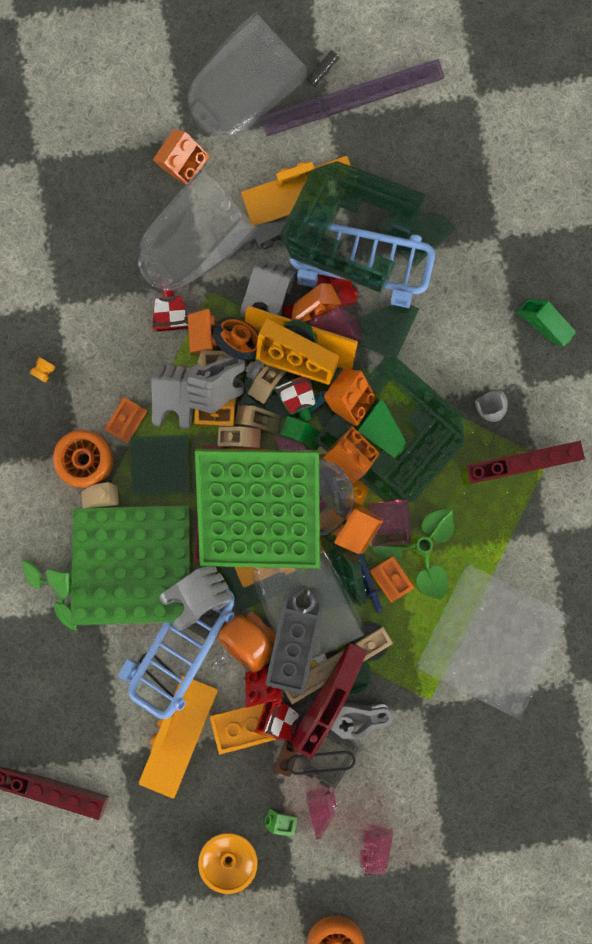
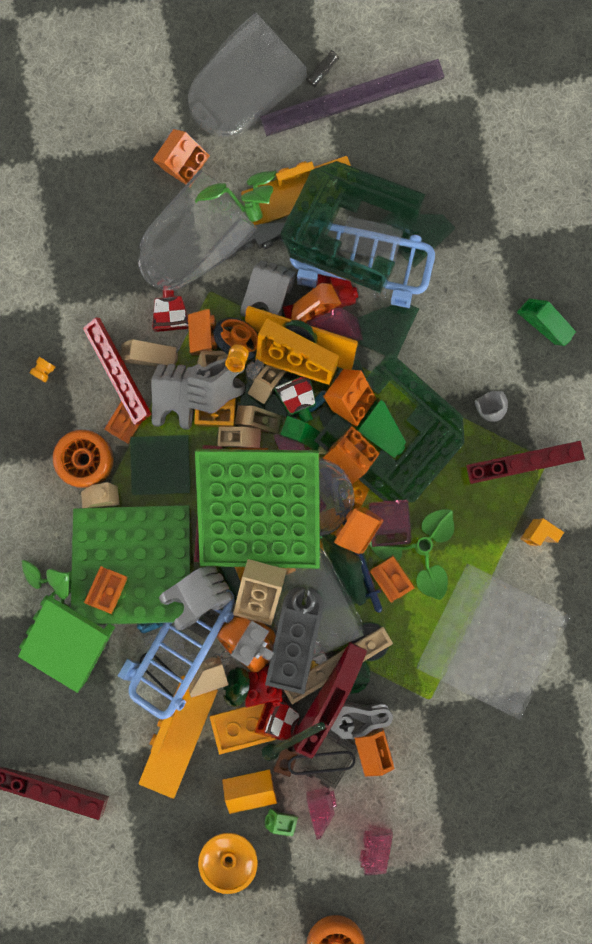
(64, 643): none -> bright green panel
(106, 590): none -> orange plate
(117, 371): none -> plate
(147, 627): none -> dark azure arm
(148, 353): none -> tan slope
(208, 677): none -> tan slope
(236, 358): none -> light orange wheel
(237, 687): none -> dark green tile
(249, 791): none -> light orange piece
(251, 199): none -> bright green plant
(252, 645): none -> light grey hinge
(259, 592): none -> tan slope
(272, 751): none -> clear green piece
(370, 238): none -> clear piece
(374, 753): none -> orange slope
(540, 531): none -> light orange piece

